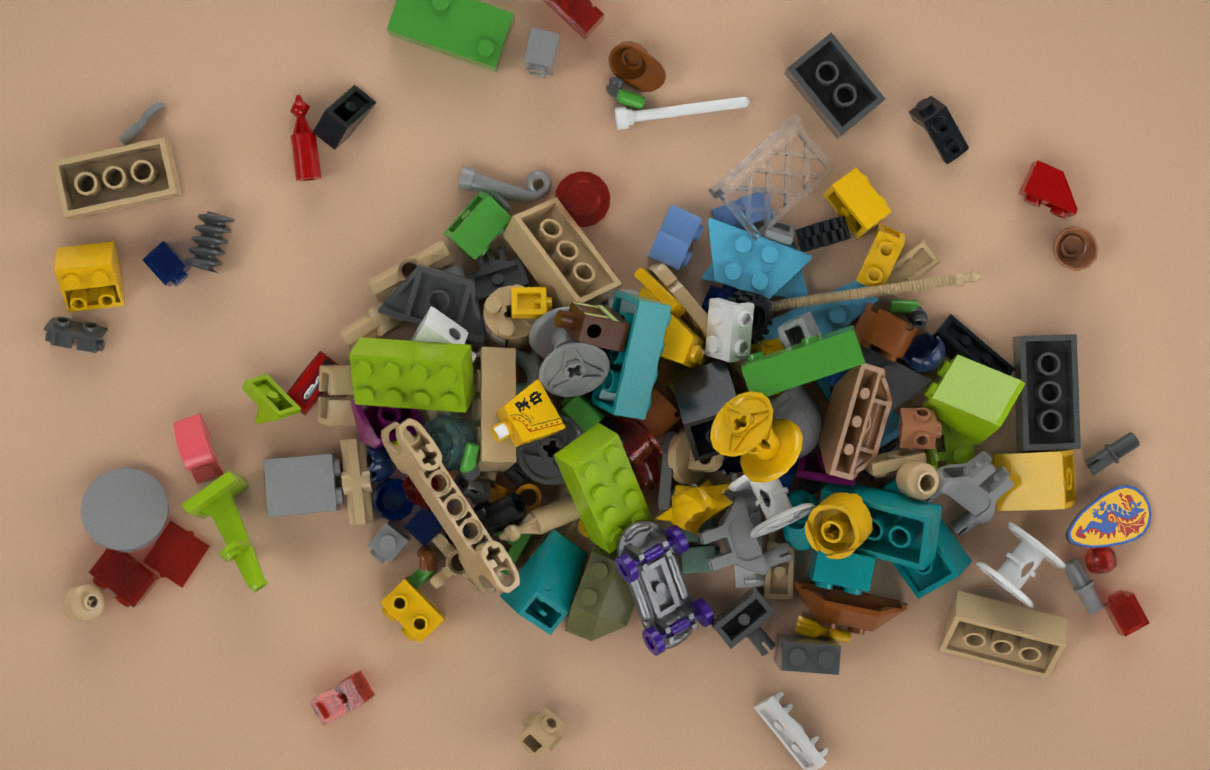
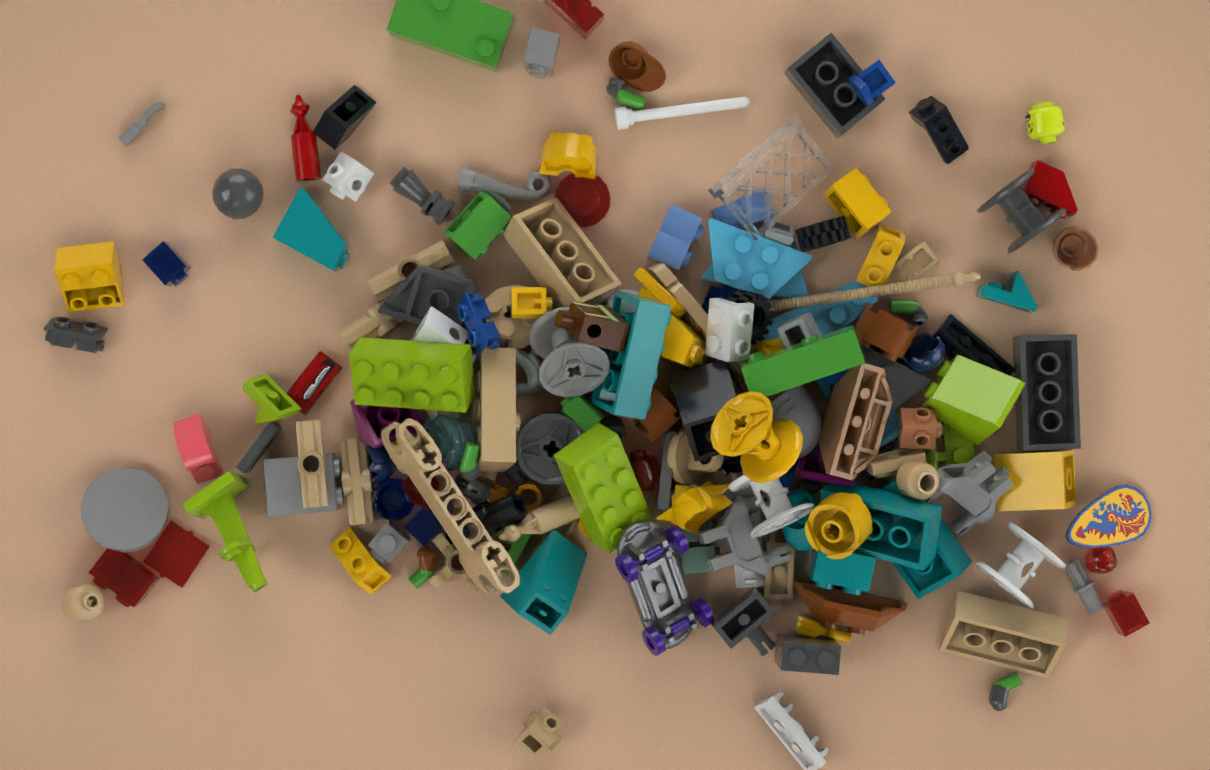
(117, 178): tan brick -> none
(209, 241): dark grey piece -> none
(237, 193): none -> dark grey piece
(259, 447): none -> dark grey tile
(311, 233): none -> teal slope
(311, 444): none -> tan piece
(336, 409): tan piece -> none
(342, 698): clear red plate -> none
(347, 177): none -> white brick
(359, 562): none -> yellow bracket
(410, 186): none -> dark grey cone
(412, 611): yellow brick -> none
(440, 209): none -> dark grey wheel
(472, 312): none -> blue hinge
(497, 274): dark grey hinge -> none
(527, 417): yellow torso -> none
(569, 153): none -> yellow cylinder
(602, 599): olive wedge -> none
(637, 442): clear red piece -> none
(871, 82): none -> blue tile
(1000, 690): none -> arm
(1016, 296): none -> teal slope
(1021, 210): none -> dark grey piece
(1044, 122): none -> neon yellow head
(1112, 453): dark grey axle -> none

